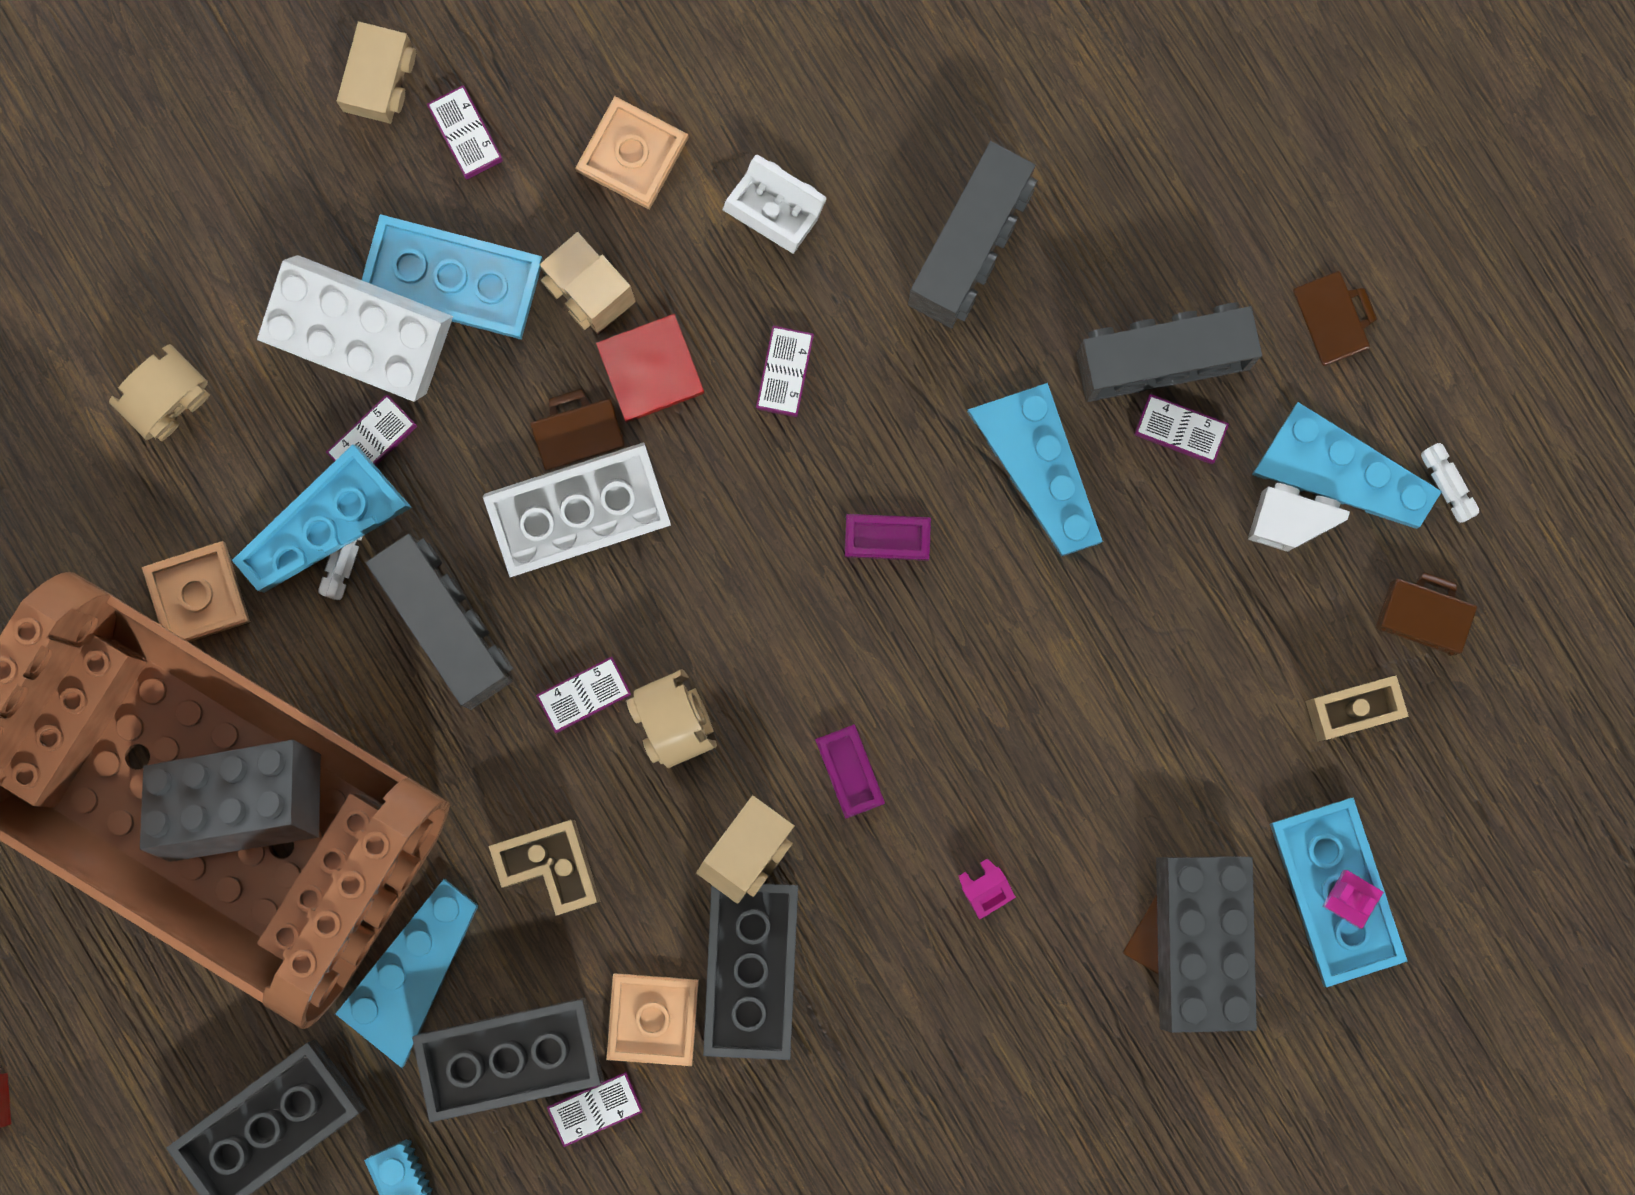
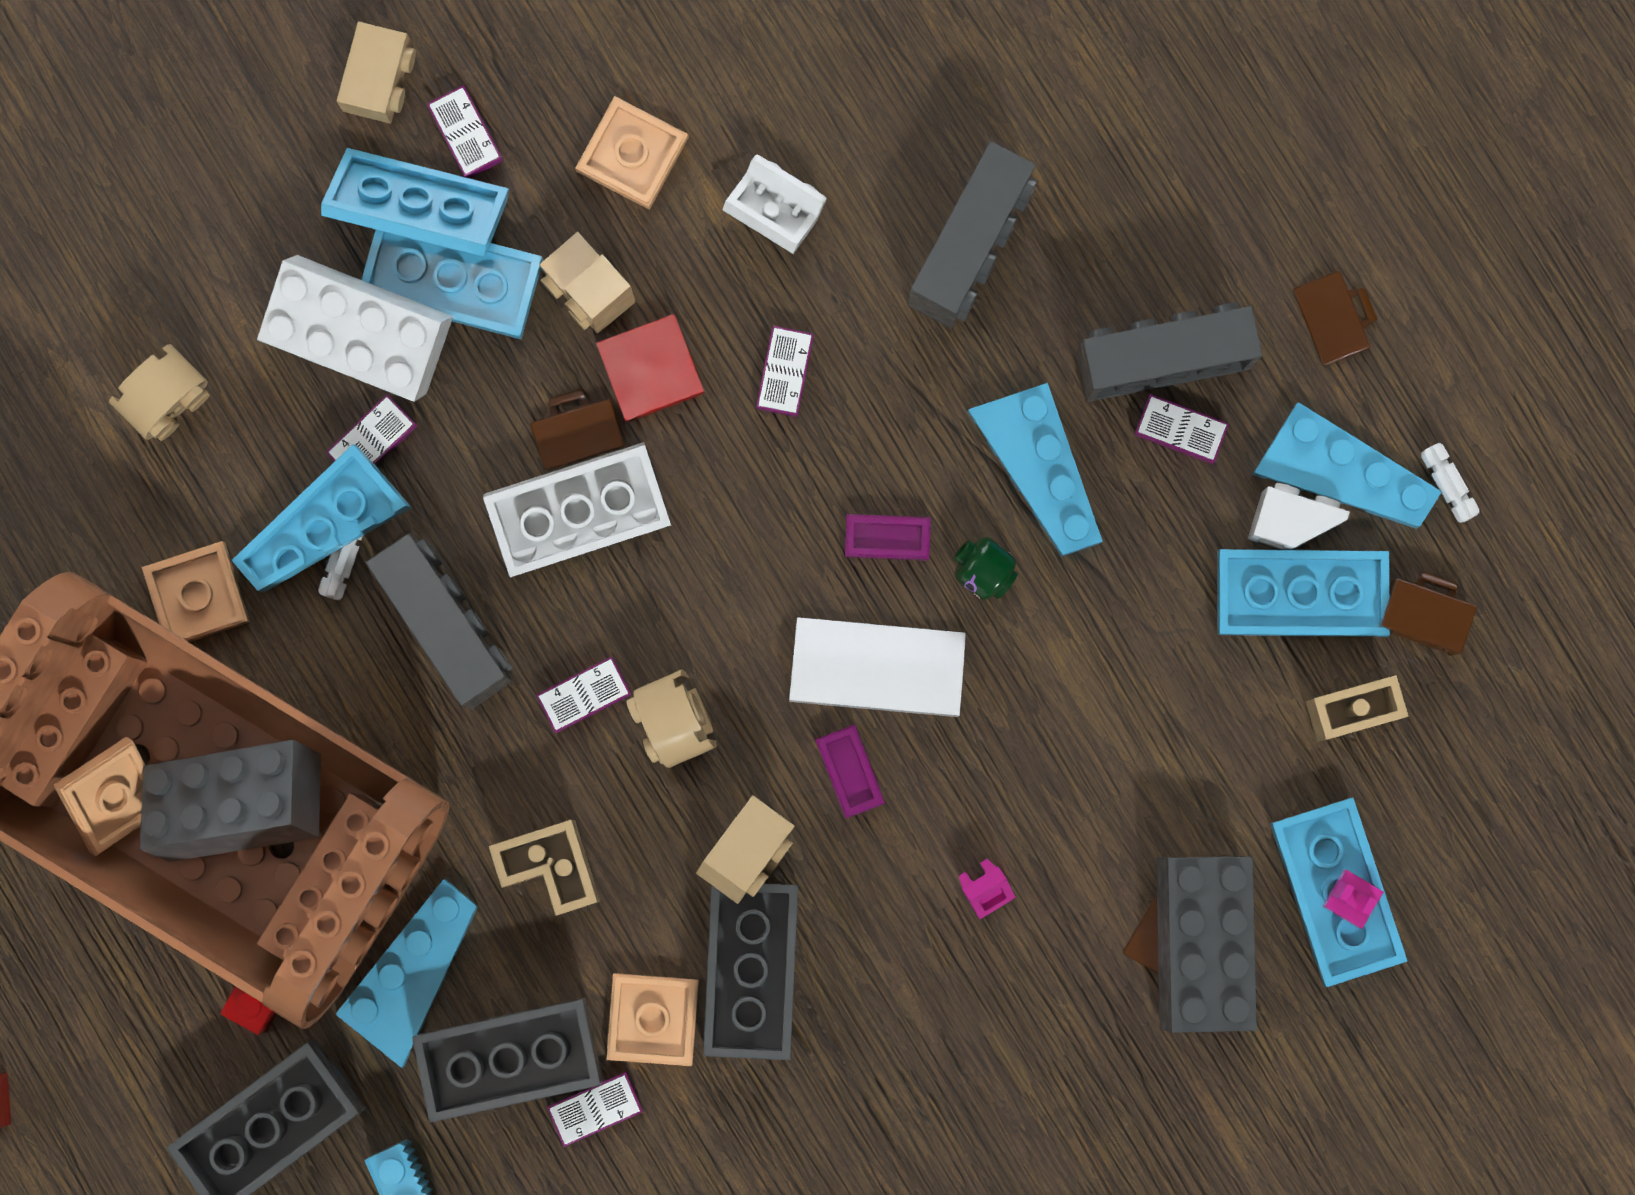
(105, 796): none -> light nougat tile
(248, 1012): none -> red brick
(415, 202): none -> medium azure plate
(877, 667): none -> white slope
(985, 568): none -> dark green head
(1302, 592): none -> medium azure plate

